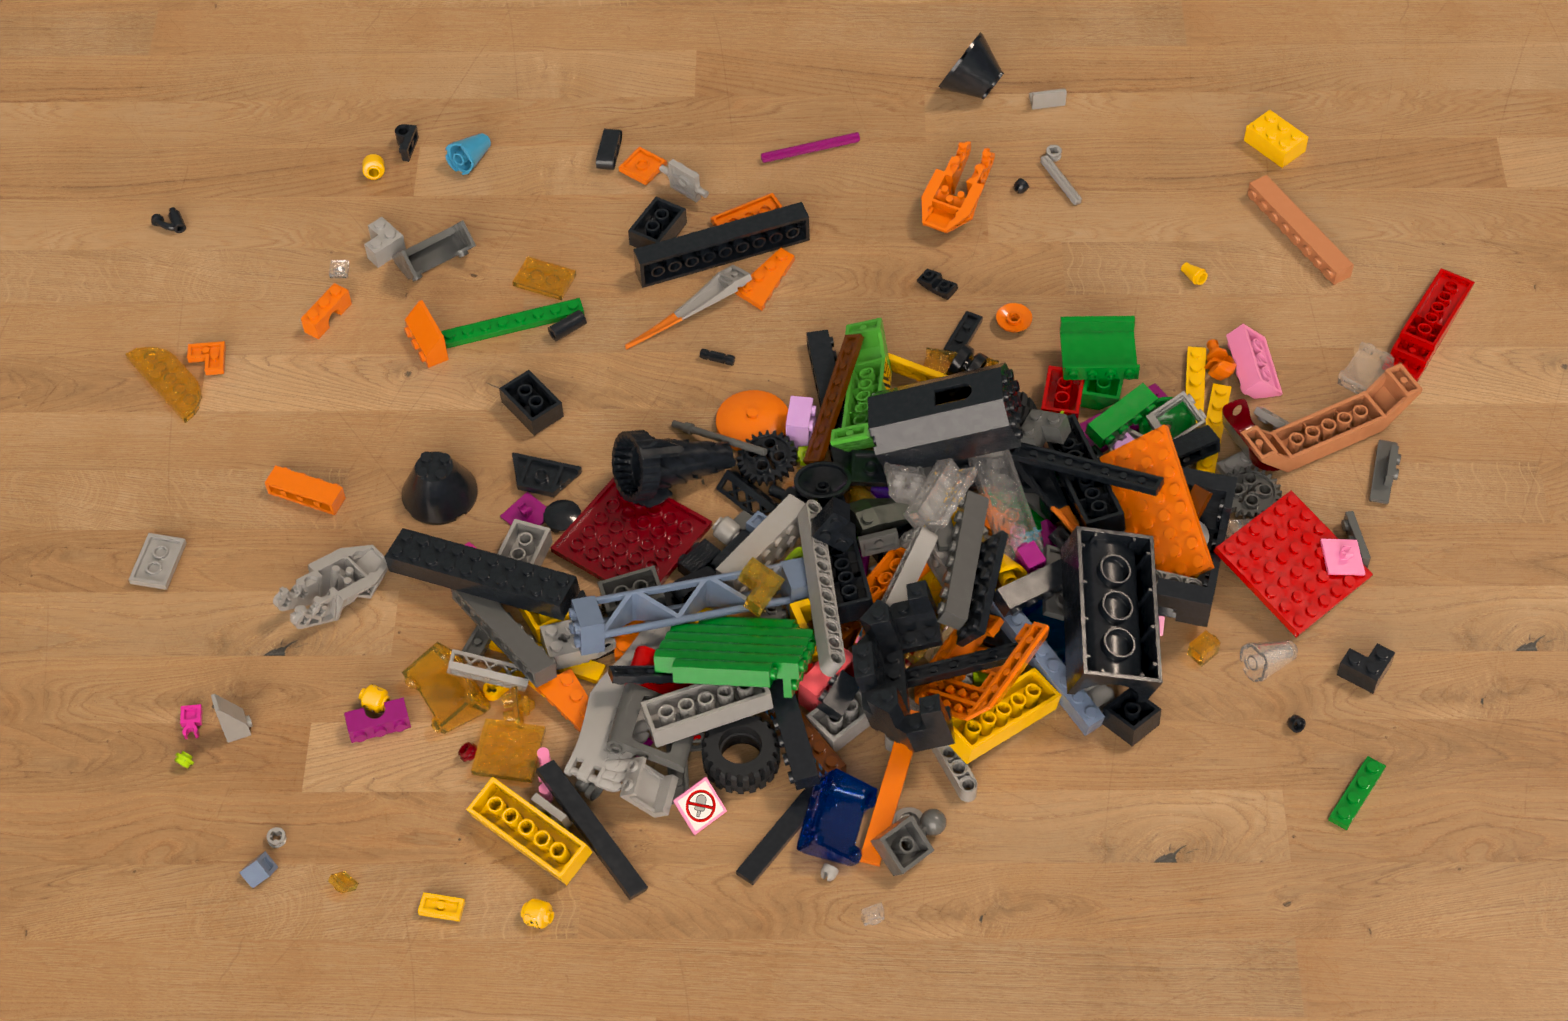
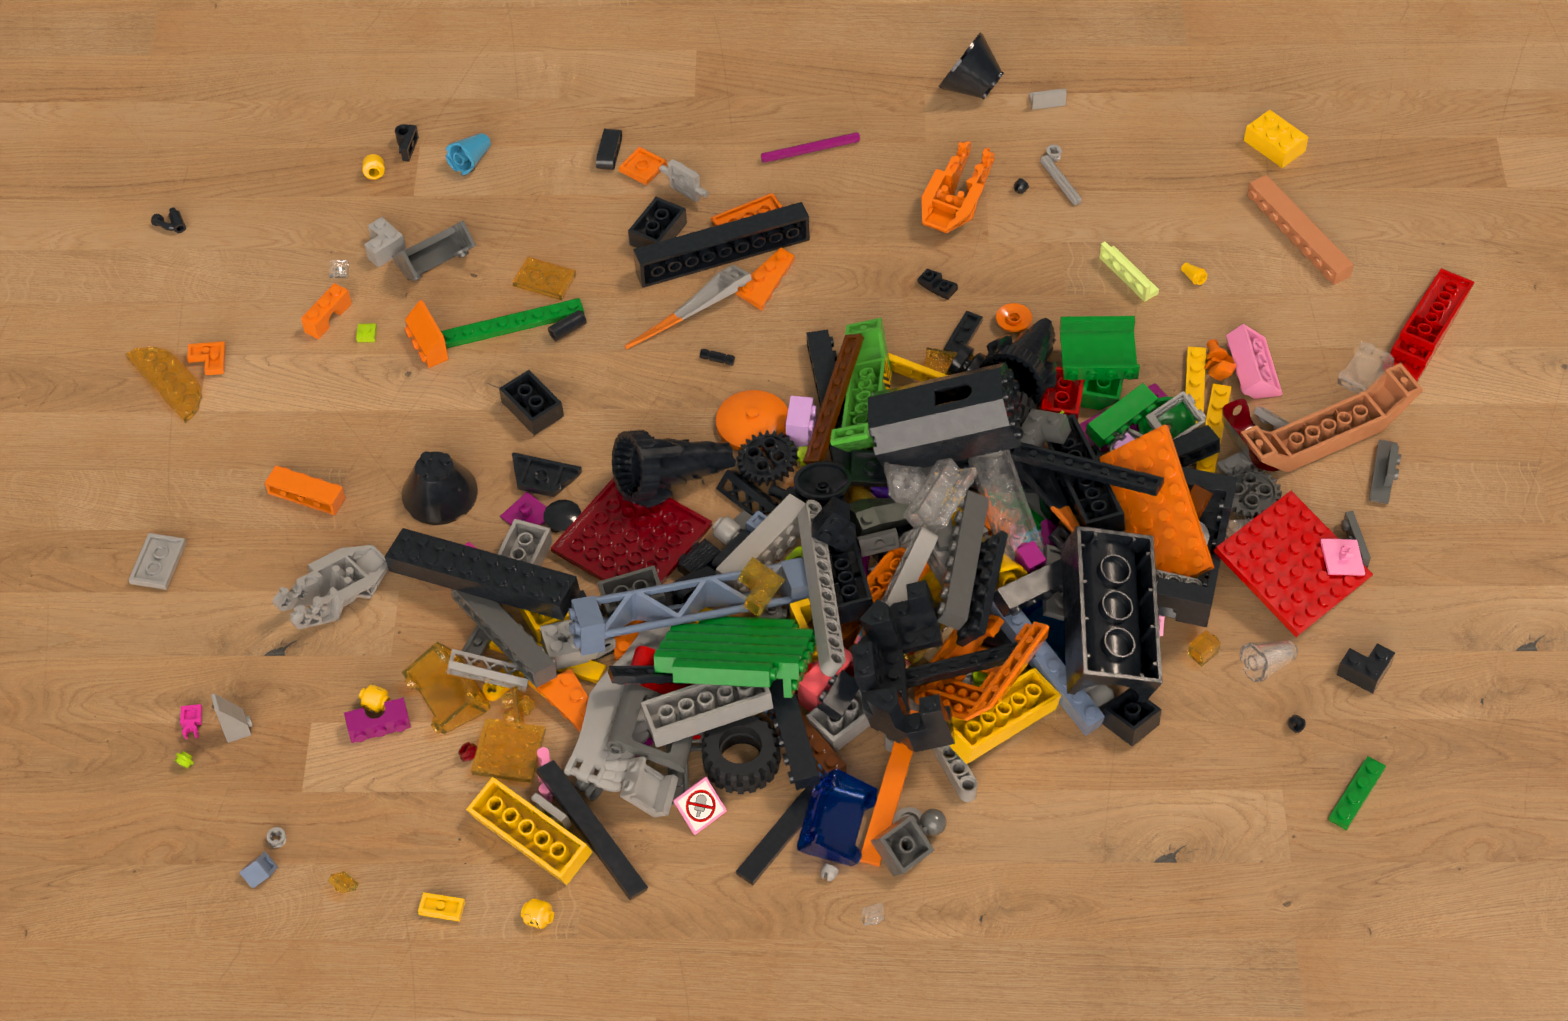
(366, 332): none -> lime plate
(690, 428): dark grey bar -> none
(1027, 358): none -> black cone
(1127, 272): none -> yellowish green fence

